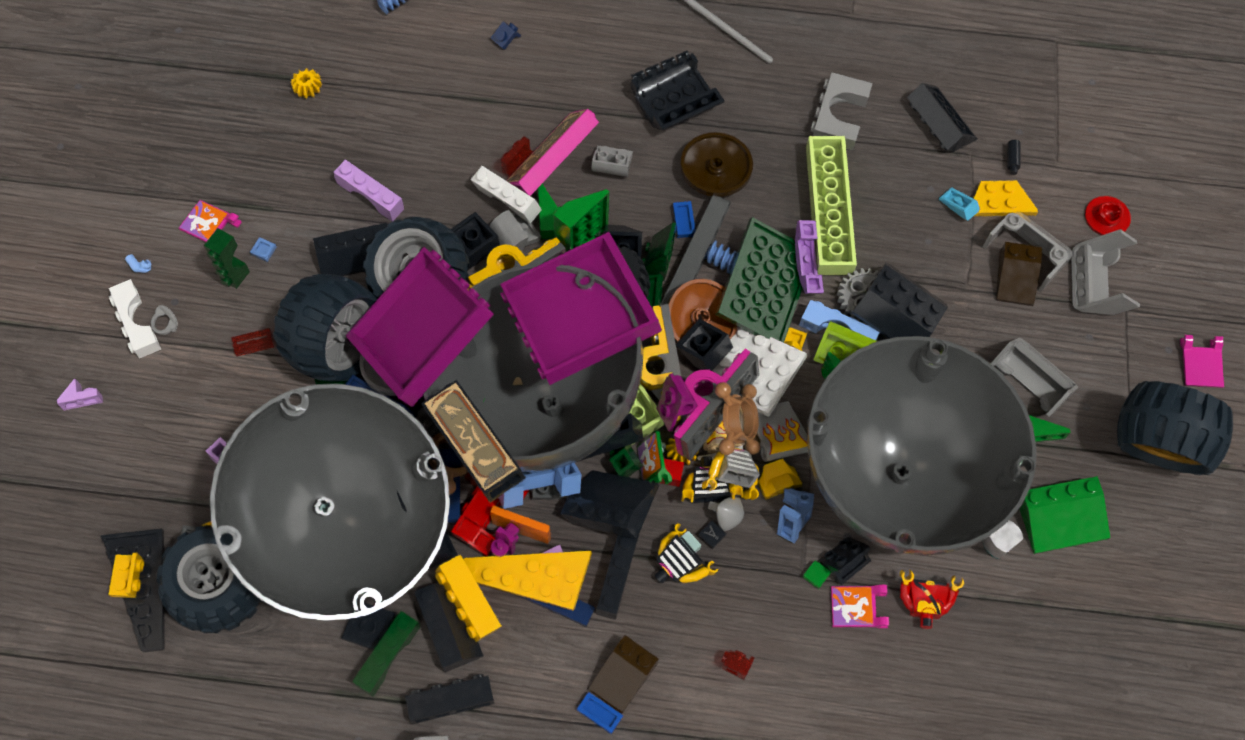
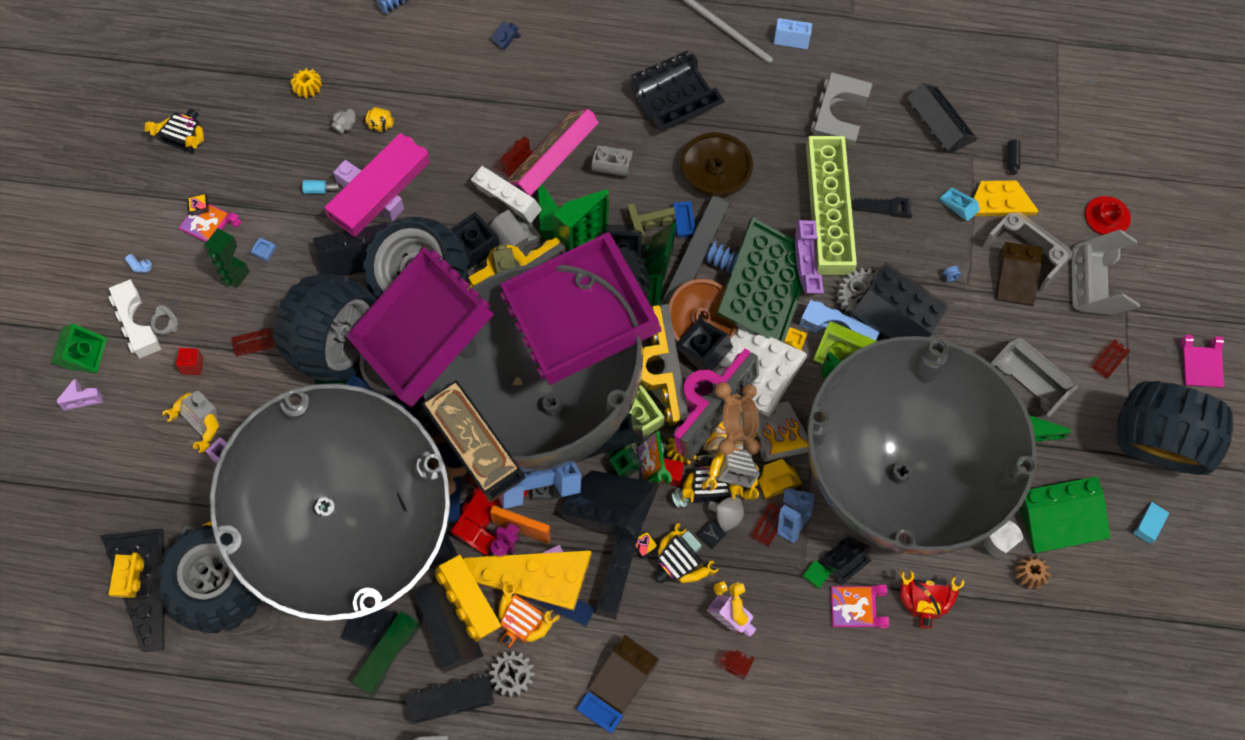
(79, 349): none -> green slope
(179, 131): none -> torso
(189, 361): none -> red brick
(198, 204): none -> tile
(198, 414): none -> torso
(318, 186): none -> medium azure piece
(343, 120): none -> light grey rock
(377, 184): none -> dark pink brick
(379, 120): none -> yellow head
(503, 258): none -> olive bracket
(504, 677): none -> light grey gear
(521, 619): none -> torso
(646, 545): none -> tile
(649, 220): none -> olive bracket
(674, 401): magenta piece -> none
(677, 495): none -> light aqua plate
(730, 610): none -> torso
(761, 539): none -> clear red tile
(792, 33): none -> light blue hinge
(885, 206): none -> black piece
(952, 273): none -> medium blue bush
(1040, 576): none -> medium nougat gear
(1119, 348): none -> clear red tile
(1151, 523): none -> medium azure slope

